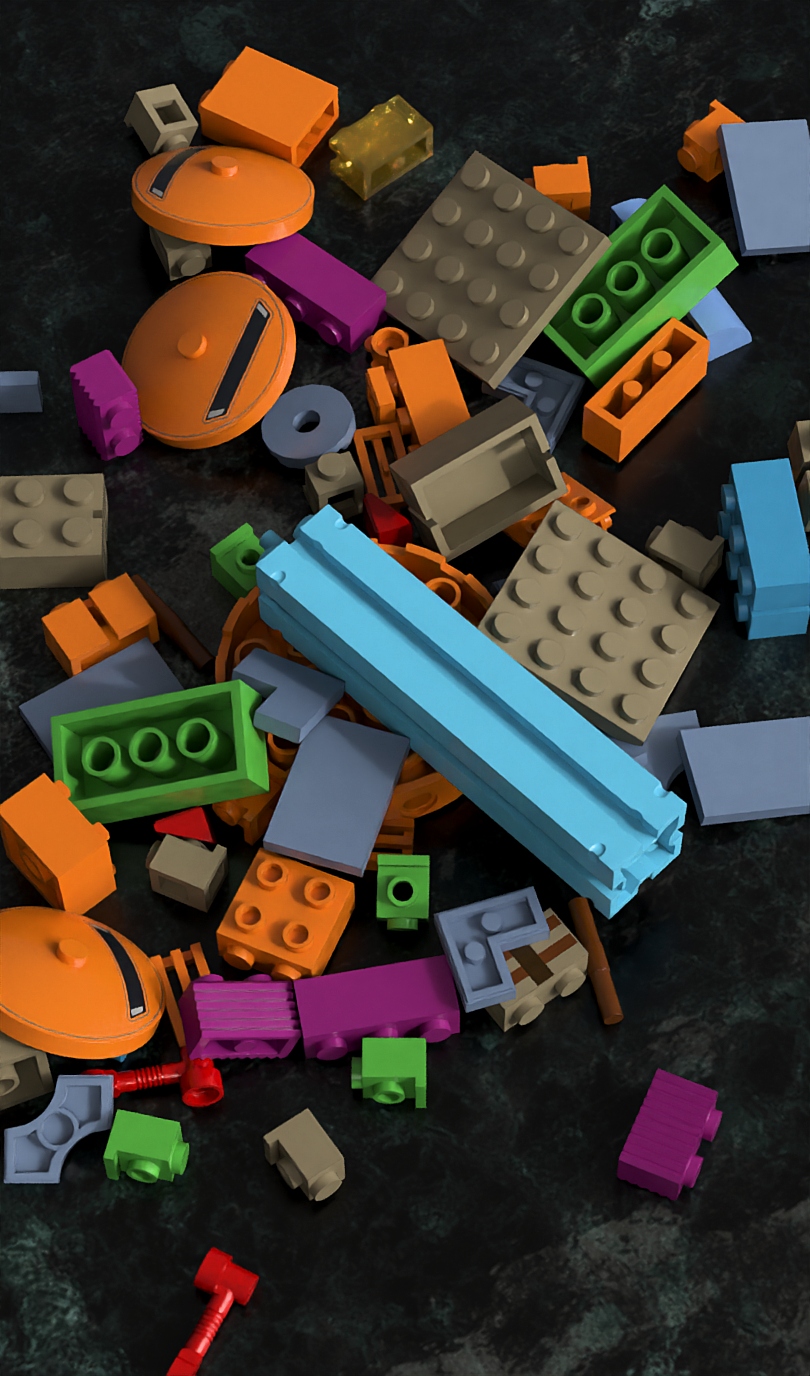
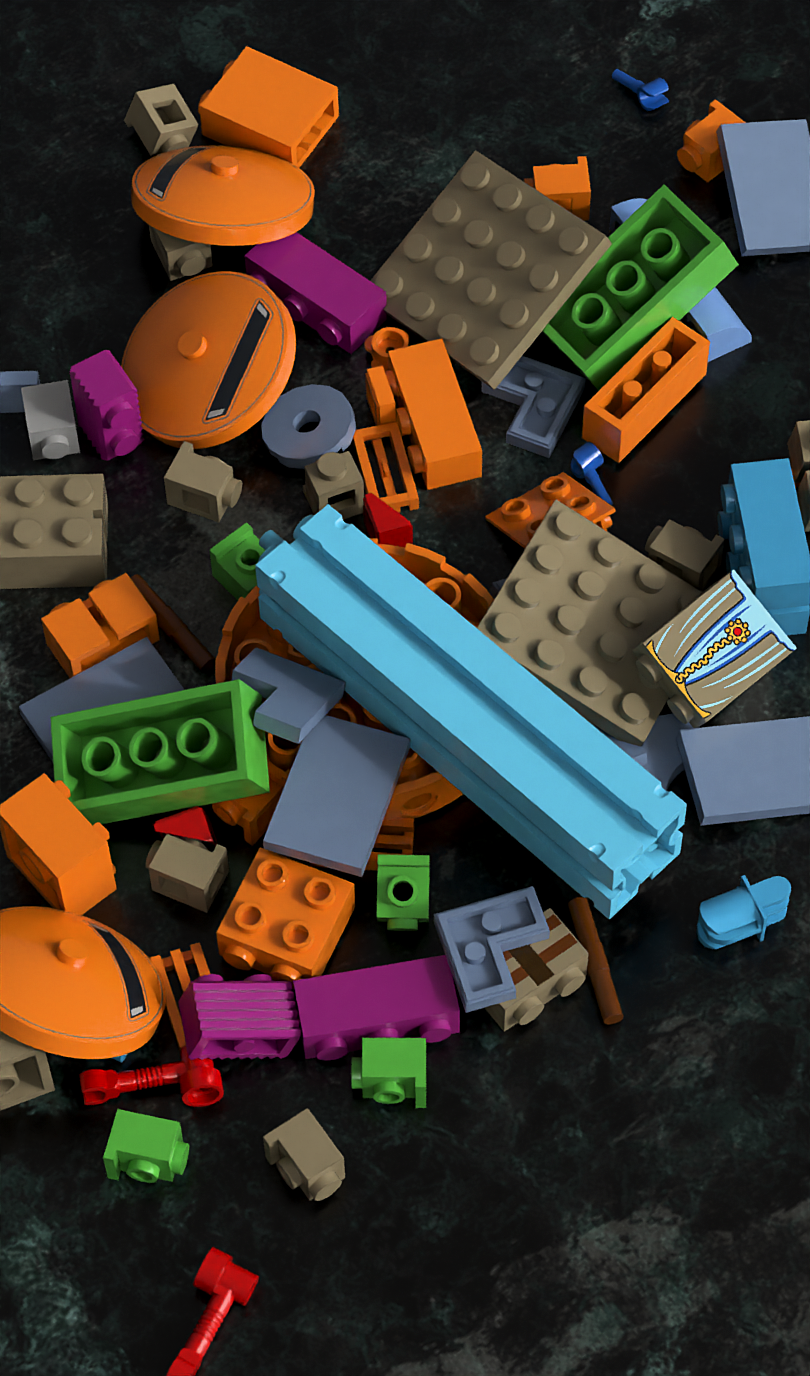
(50, 420): none -> light grey brick
(77, 1109): sand blue tile -> none
(201, 484): none -> dark tan brick
(381, 146): clear yellow brick -> none
(478, 478): dark tan piece -> none
(583, 465): none -> blue hand
(648, 94): none -> blue hand
(668, 1134): magenta brick -> none
(712, 650): none -> slope
(743, 912): none -> dark azure arm

